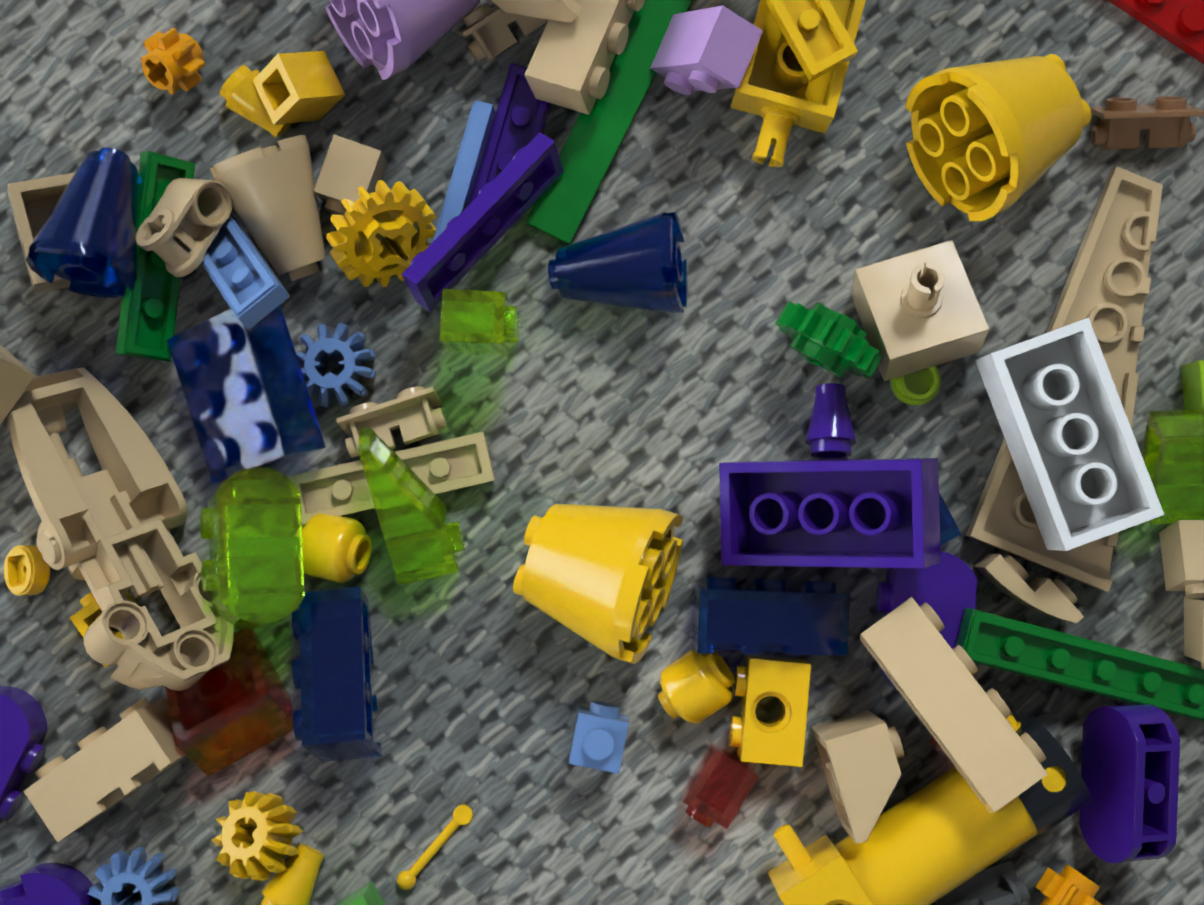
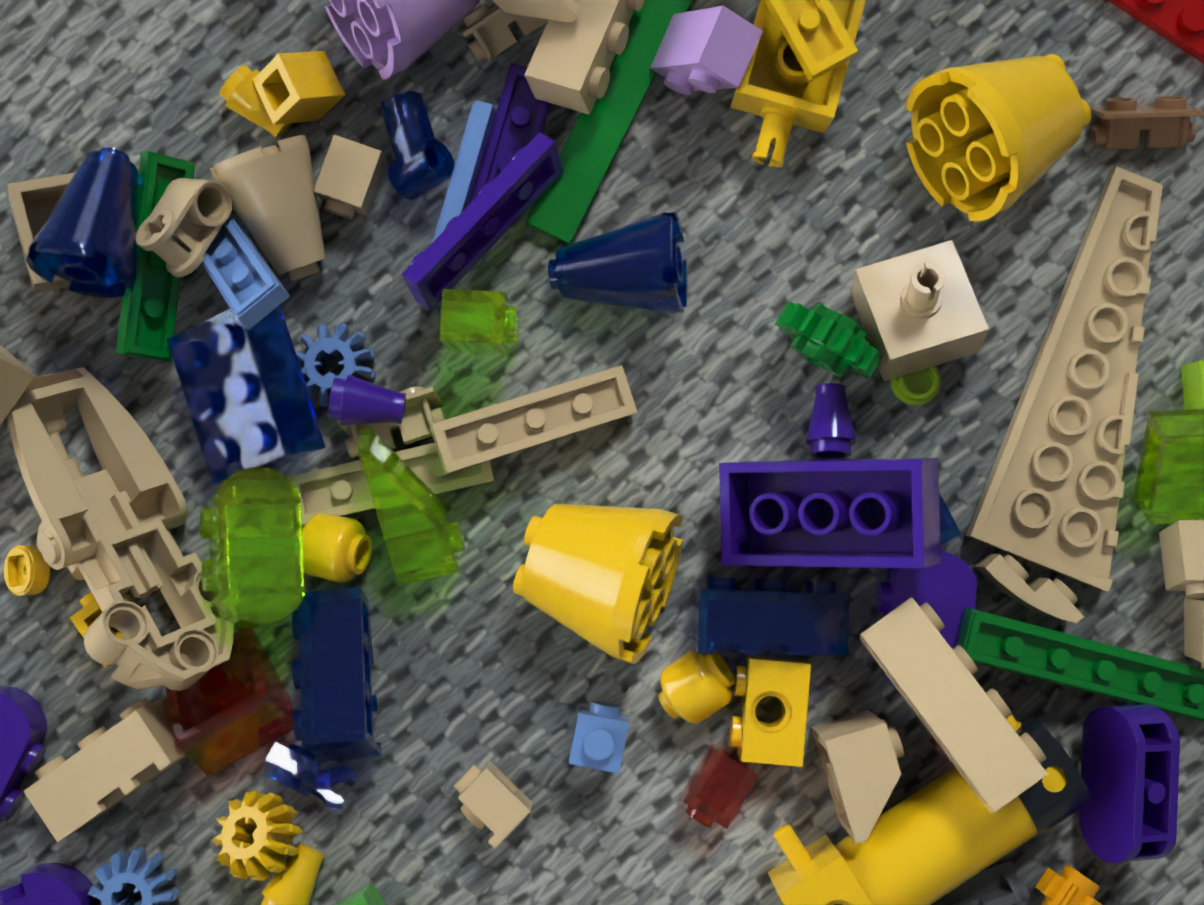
(172, 61): light orange gear -> none
(299, 771): none -> clear blue plate
(362, 402): none -> dark purple cone
(381, 233): yellow gear -> none
(419, 157): none -> clear blue piece
(461, 816): yellow hinge -> none
(492, 801): none -> tan brick
(532, 419): none -> tan plate
(1069, 437): white brick -> none

